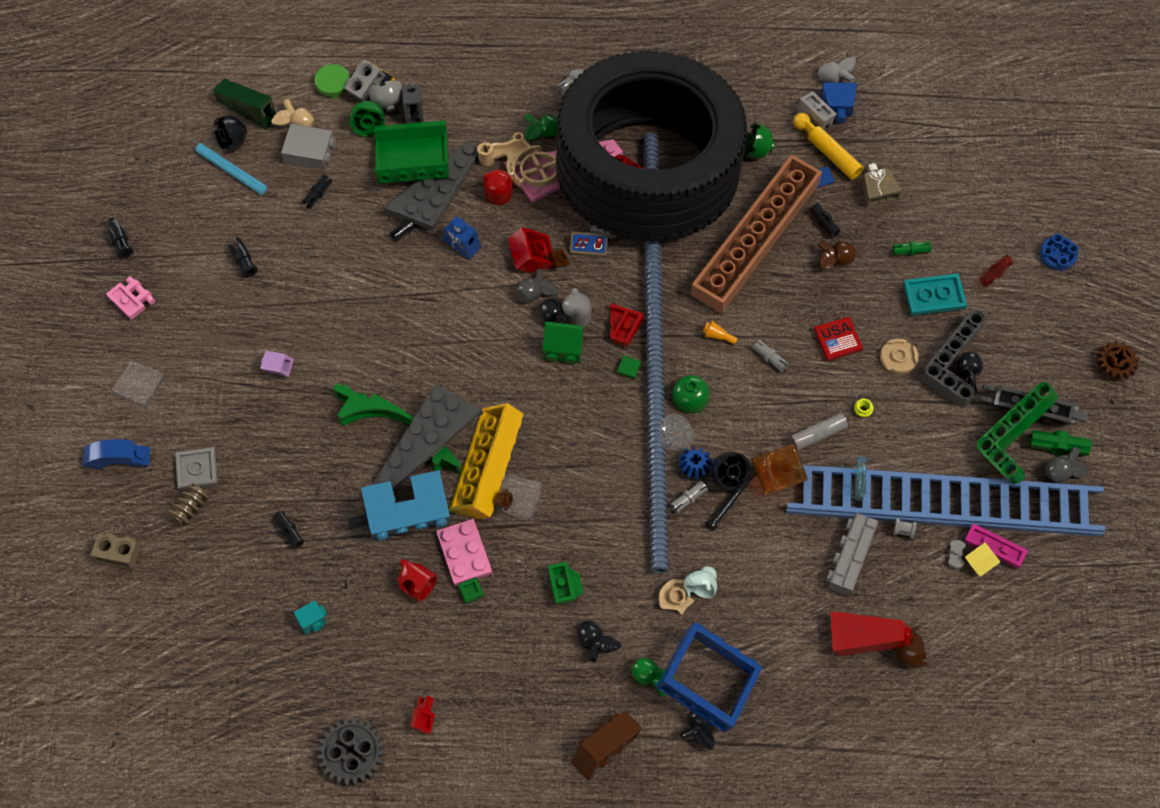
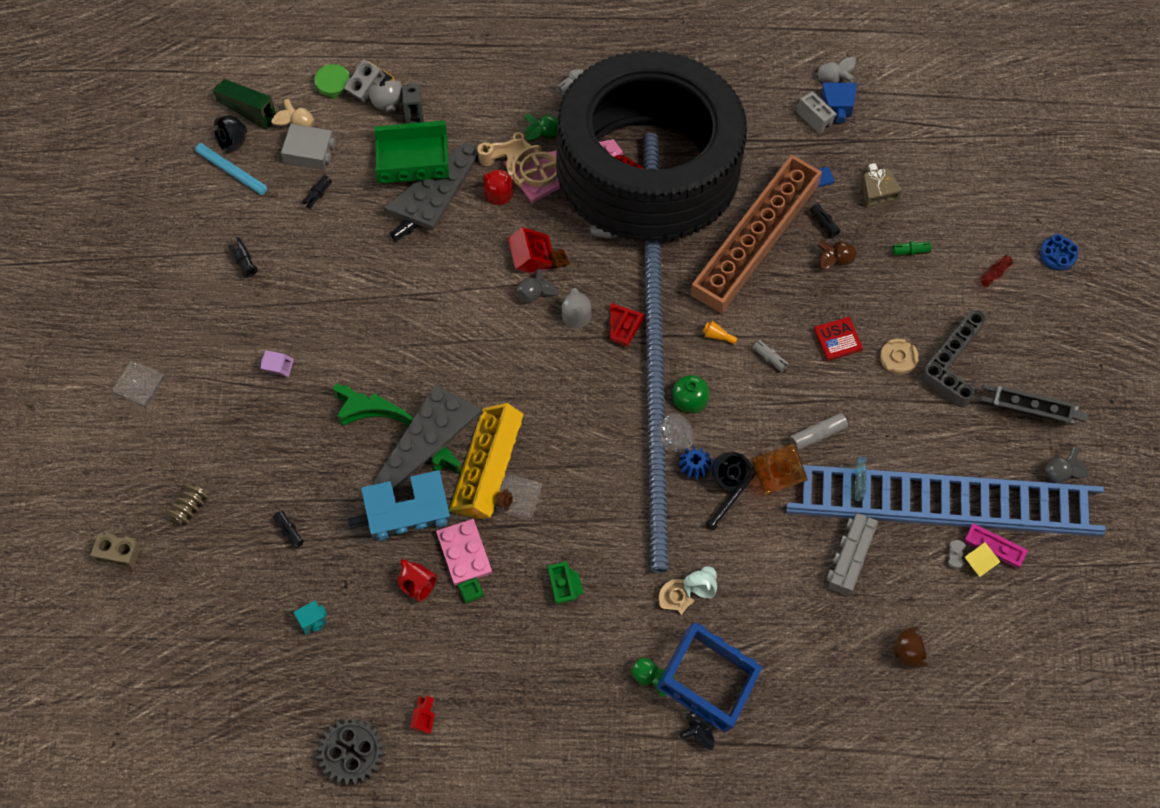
(115, 452): blue arch -> none
(119, 239): black piece -> none
(126, 301): bright pink plate -> none
(196, 468): light grey tile -> none
(366, 116): green cylinder -> none
(462, 238): blue torso -> none
(552, 311): black piece -> none
(563, 342): green slope -> none
(589, 244): slope -> none
(592, 638): black piece -> none
(605, 743): reddish brown wedge -> none
(629, 367): green tile -> none
(688, 497): light grey pin -> none
(758, 142): green cylinder -> none
(828, 146): yellow piece -> none
(863, 403): neon yellow plate -> none
(865, 634): red slope -> none
(904, 528): light grey bush -> none
(934, 294): teal plate -> none
(970, 366): black piece -> none
(1014, 430): green beam -> none
(1059, 442): green piece -> none
(1126, 361): reddish brown gear -> none

